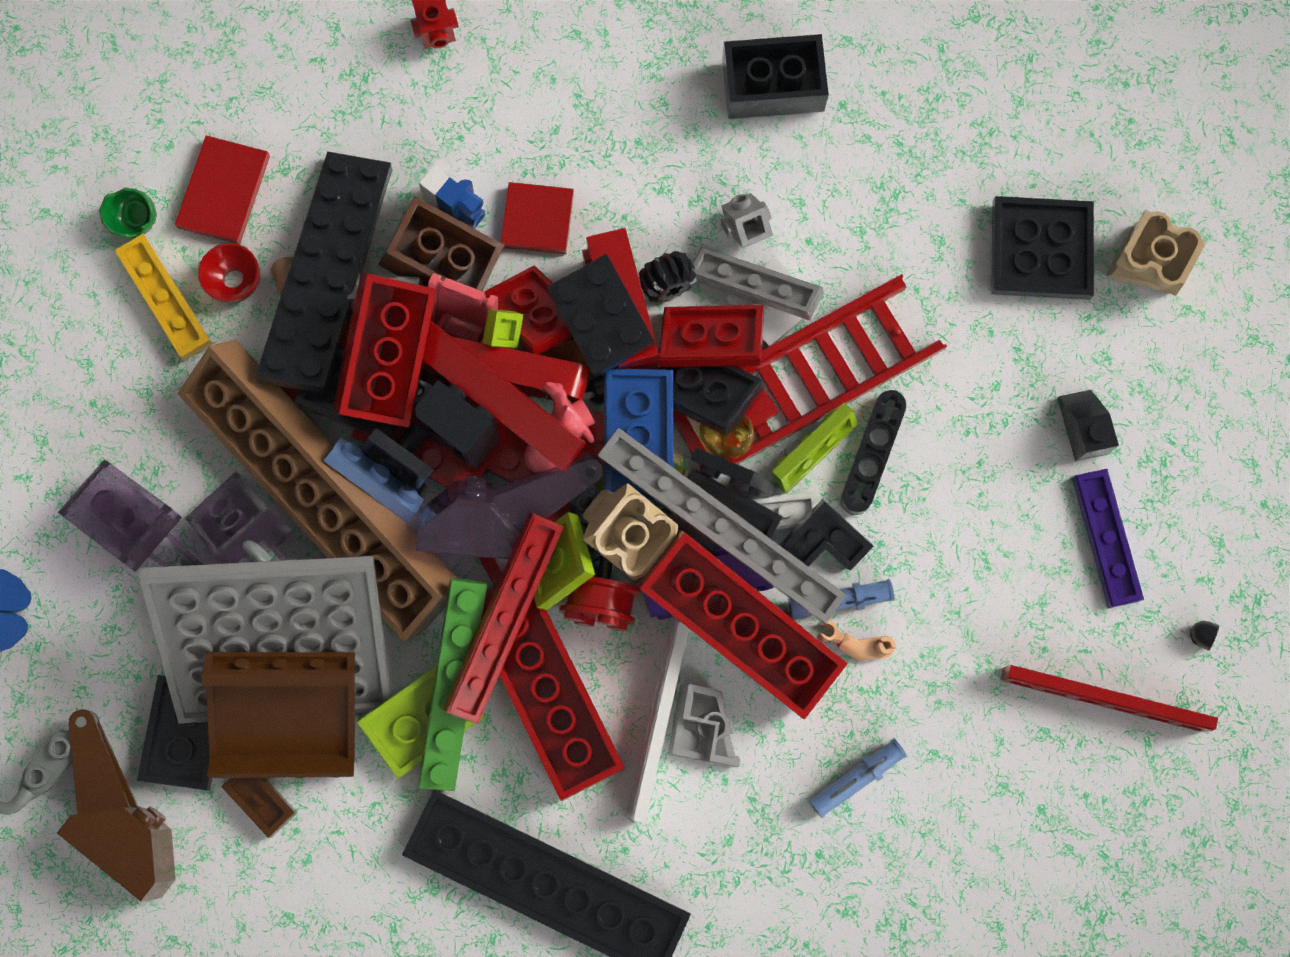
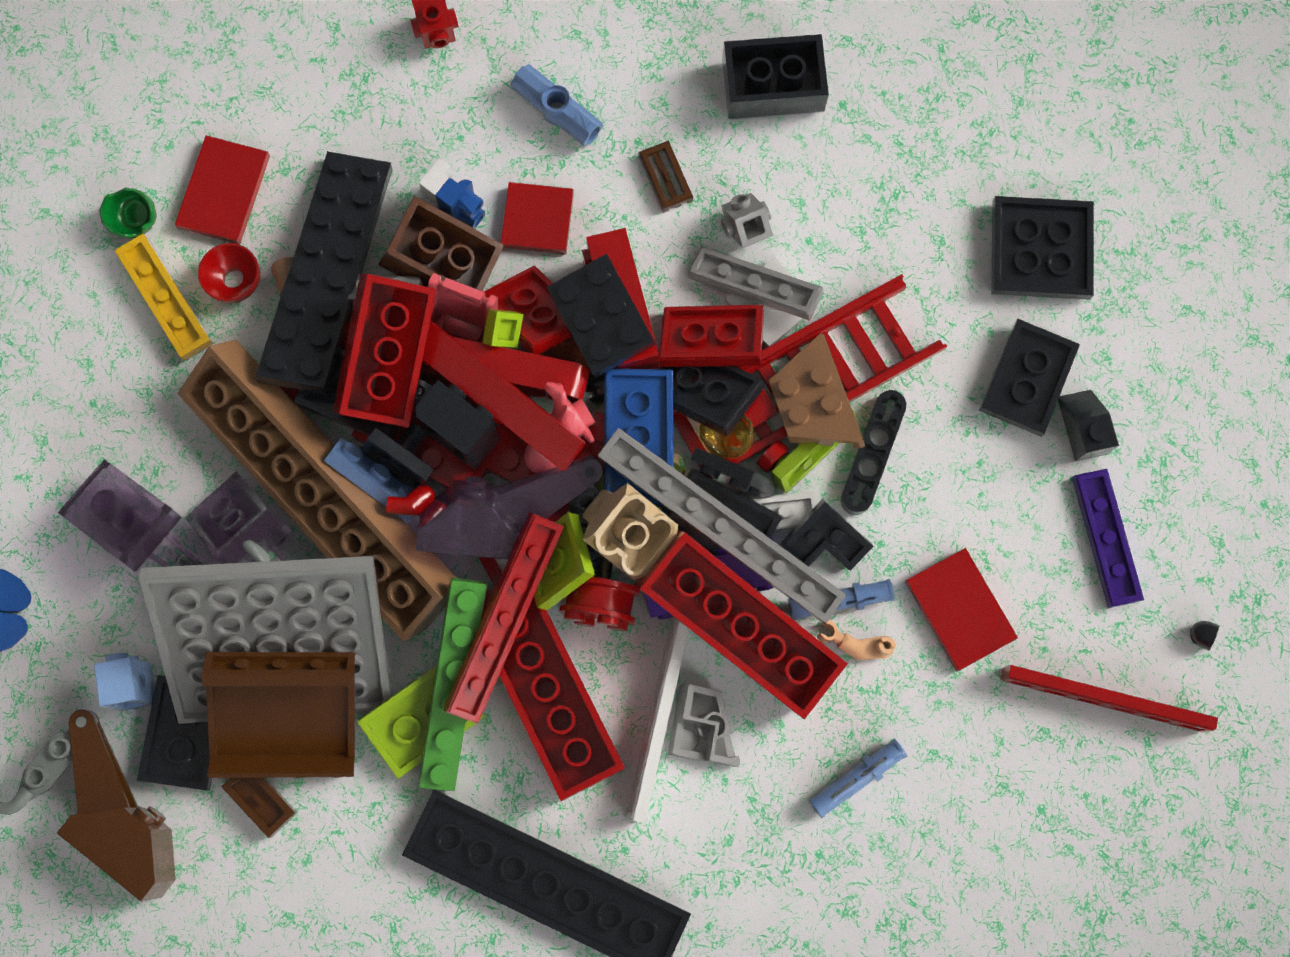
(124, 682): none -> light blue brick
(413, 503): none -> red arm
(542, 93): none -> medium blue piece
(667, 276): black gear -> none
(675, 200): none -> reddish brown tile
(772, 455): none -> red tile
(814, 399): none -> medium nougat wing
(961, 609): none -> red tile
(1029, 377): none -> black plate
(1157, 254): tan piece -> none

